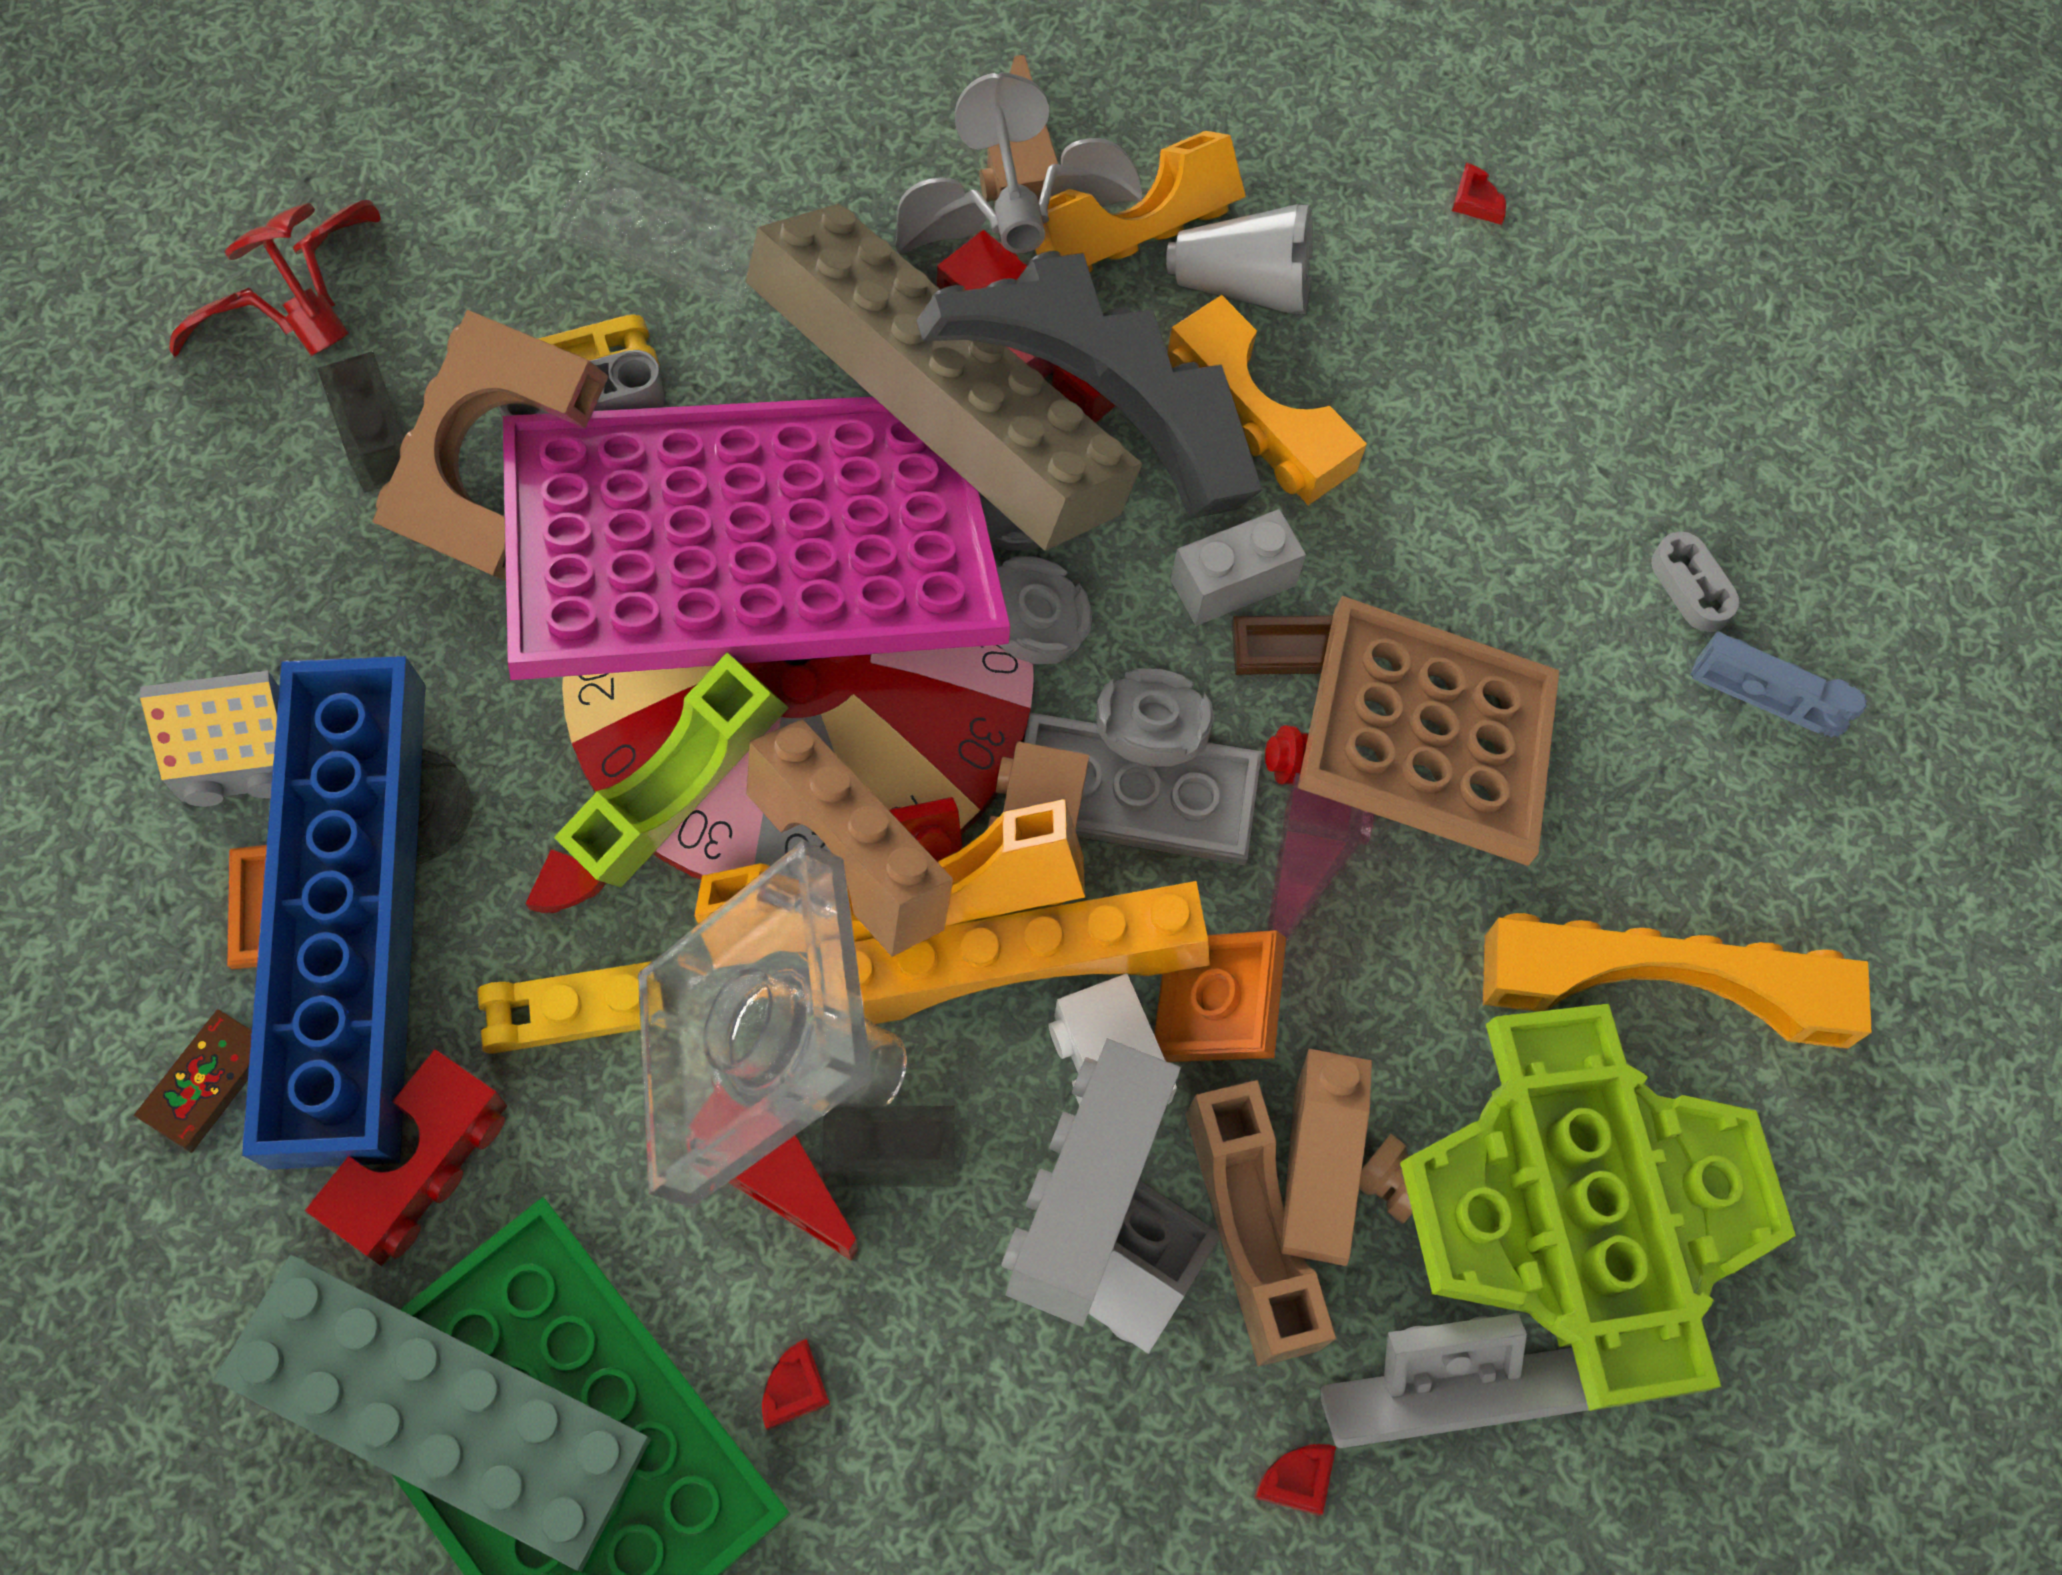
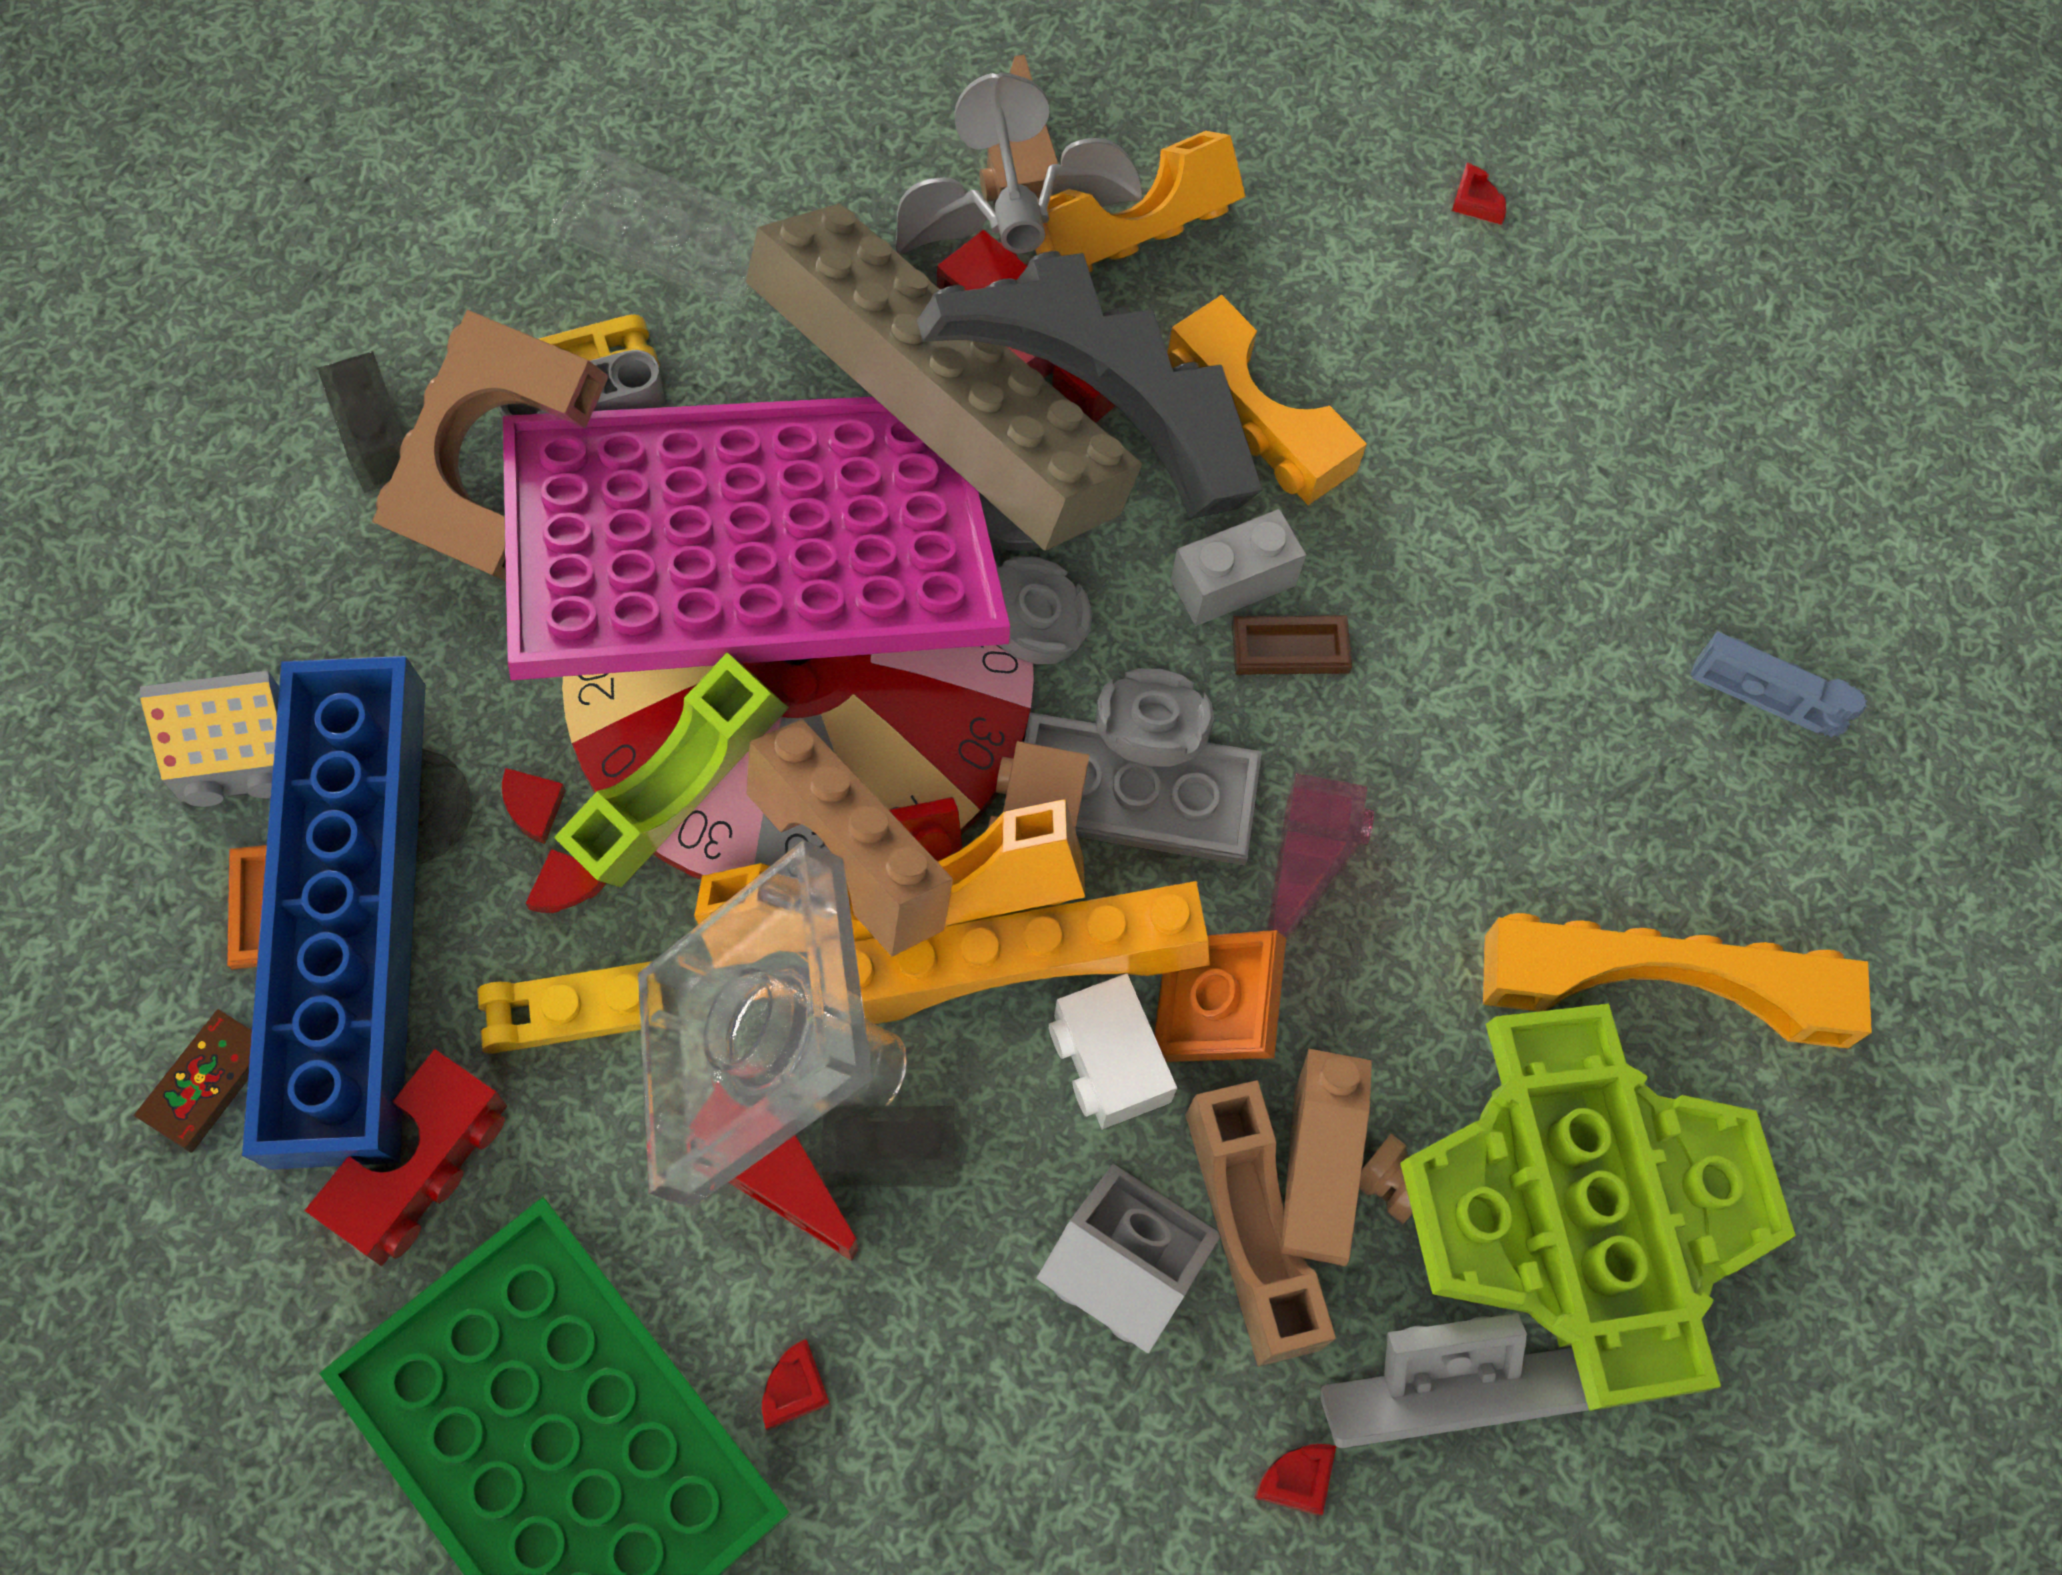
(308, 315): red plant -> none
(434, 1412): sand green plate -> none
(532, 802): none -> red tile
(1092, 1183): light grey brick -> none
(1249, 258): light grey cone -> none
(1286, 753): red plate -> none
(1391, 787): medium nougat piece -> none
(1697, 580): light grey beam -> none

